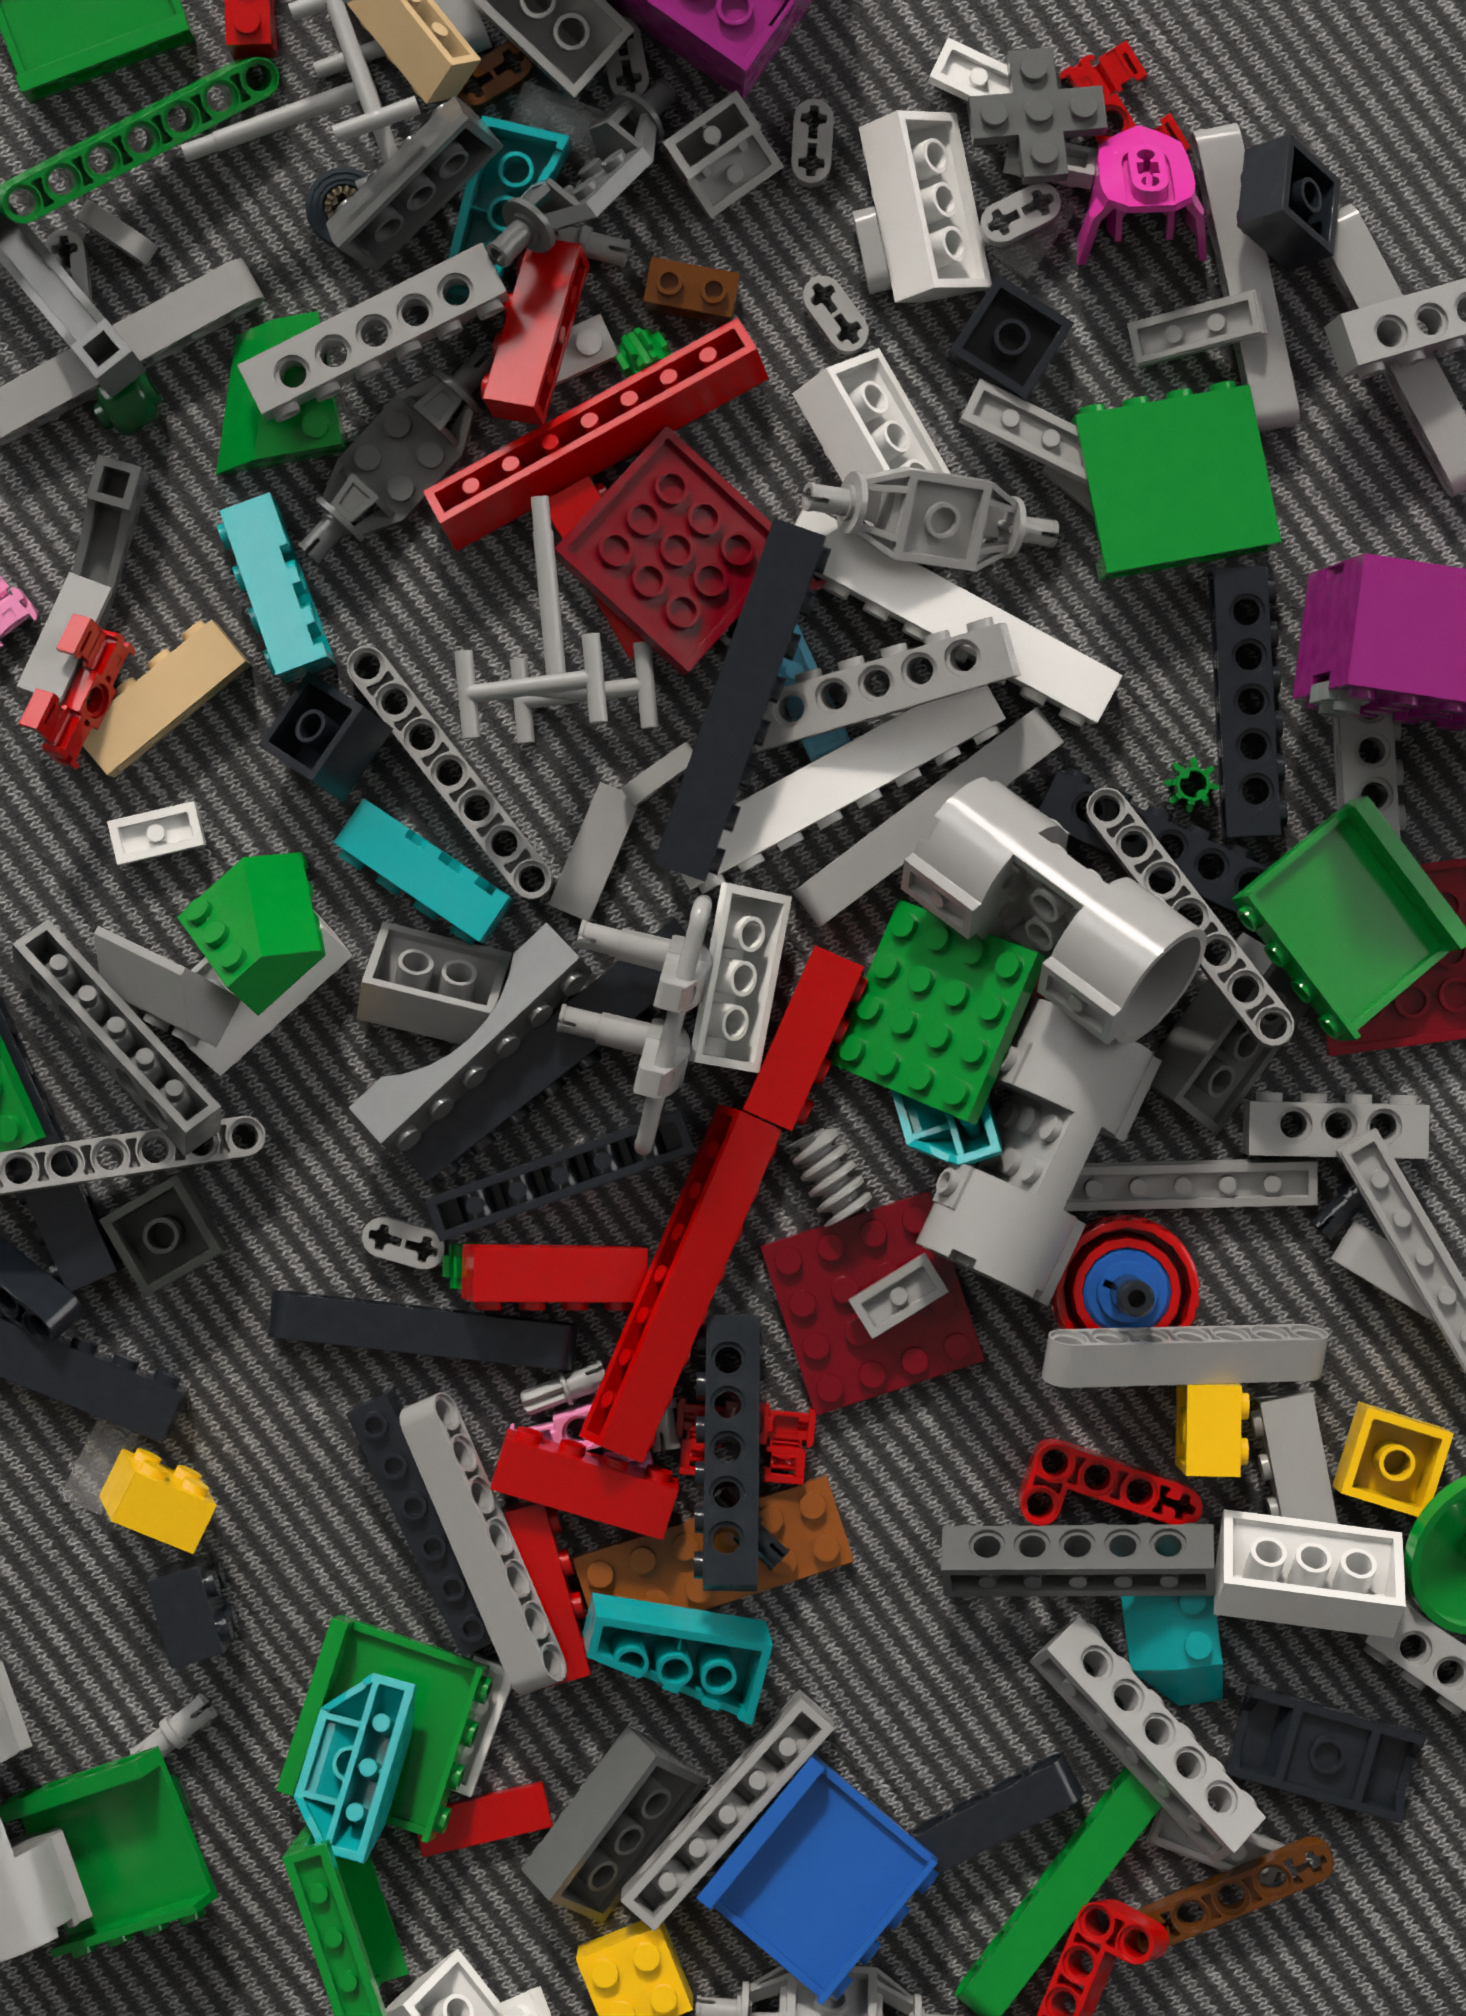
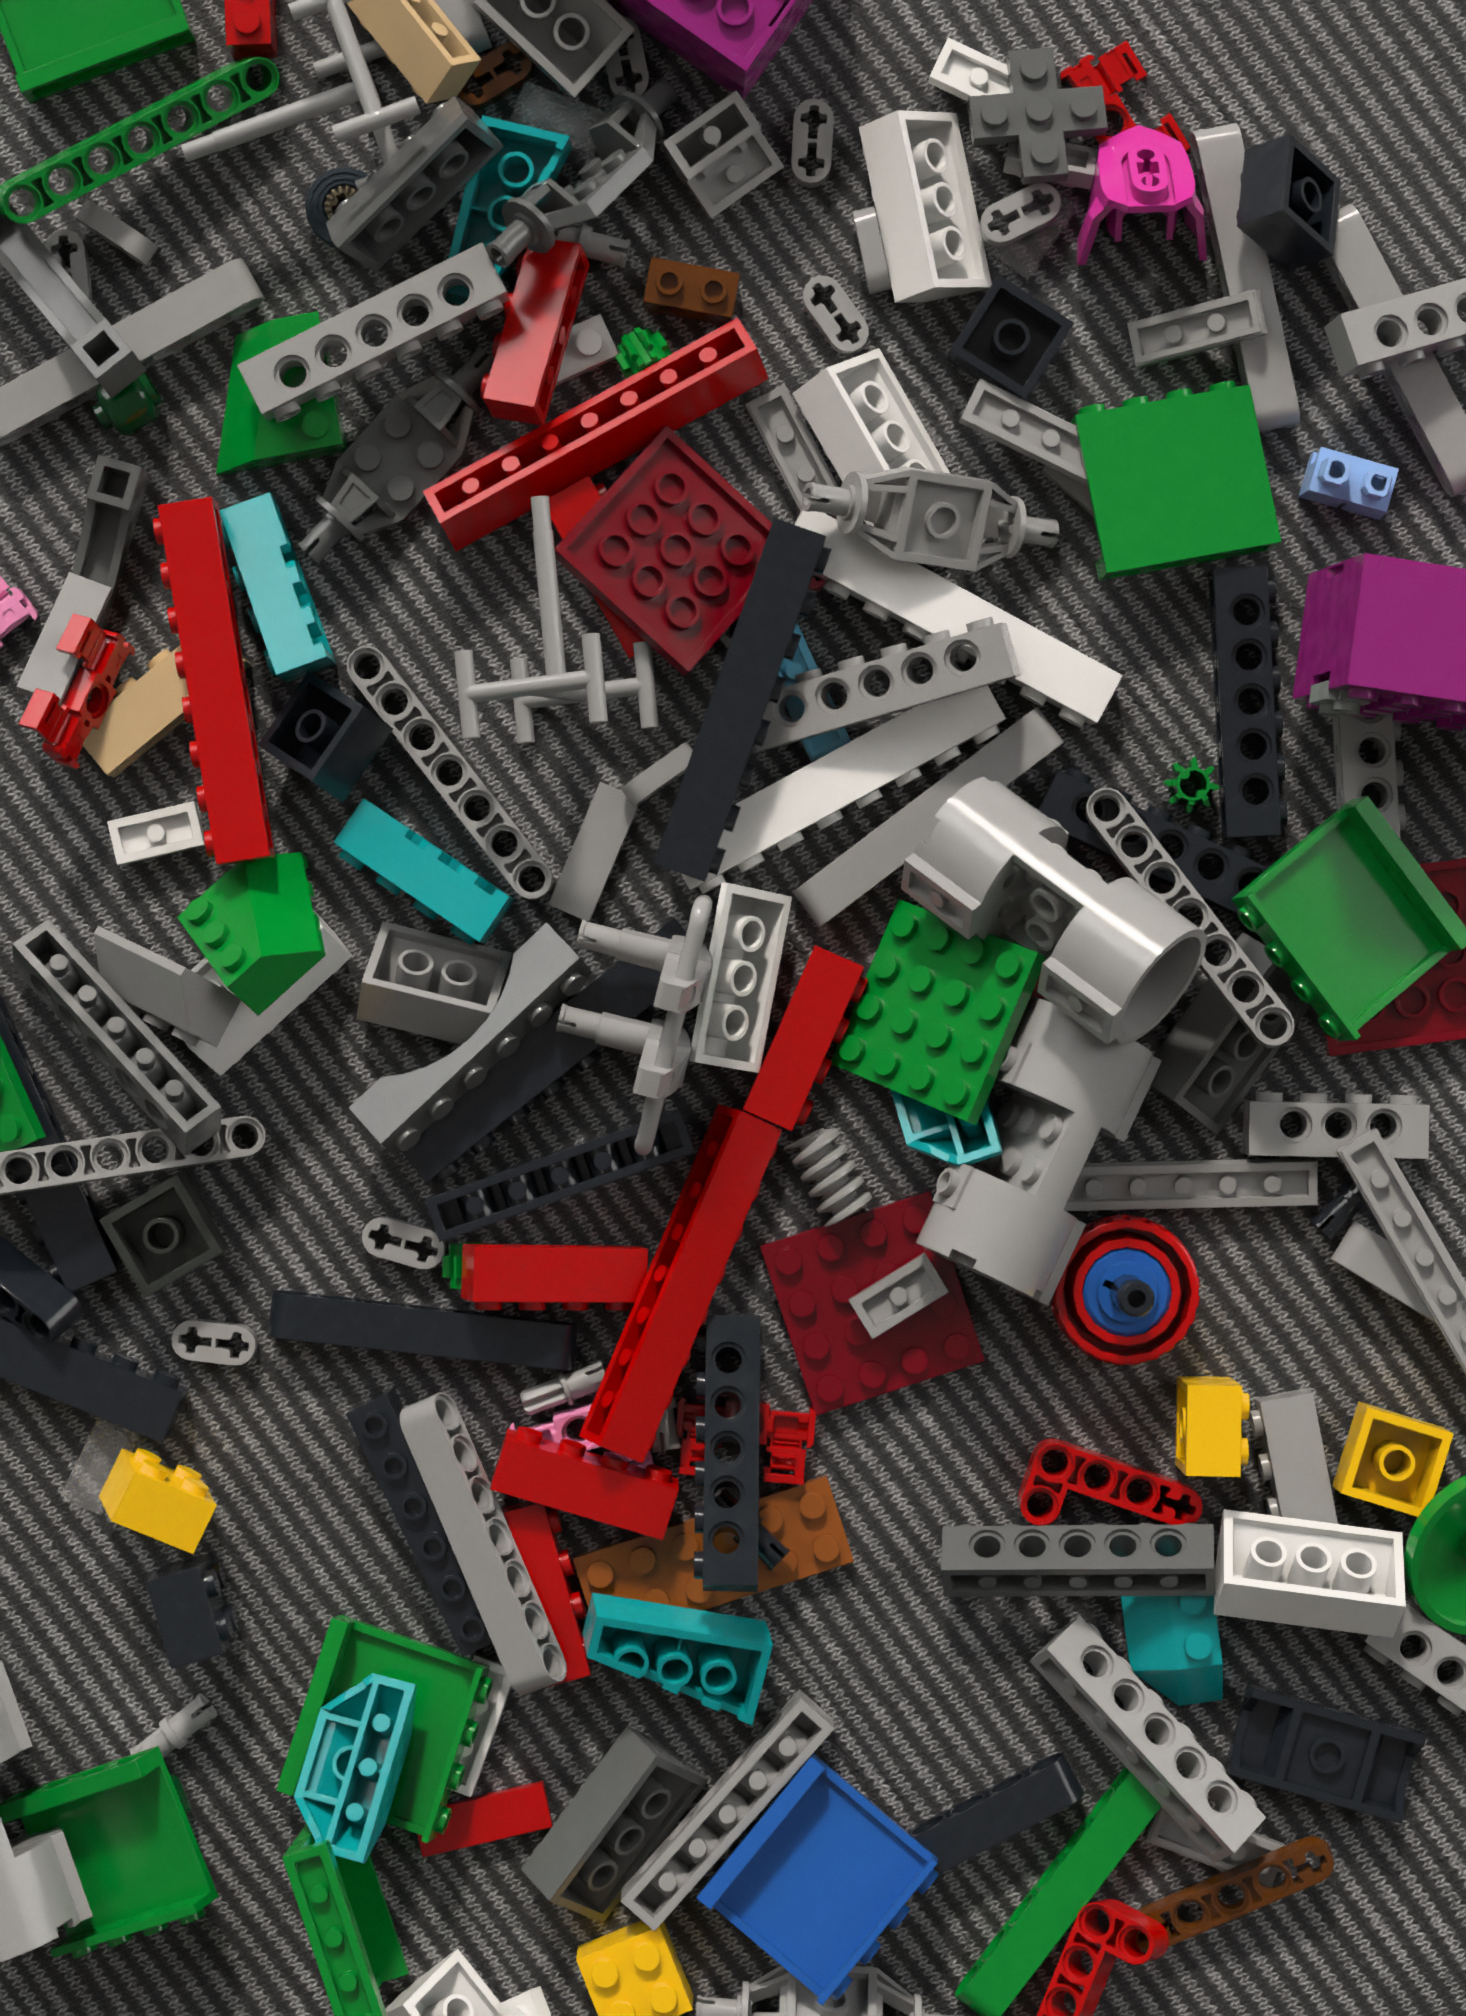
(213, 1352): none -> light grey beam
(215, 681): none -> red brick
(789, 442): none -> light grey tile
(1184, 1355): light grey beam -> none
(1347, 479): none -> light blue hips

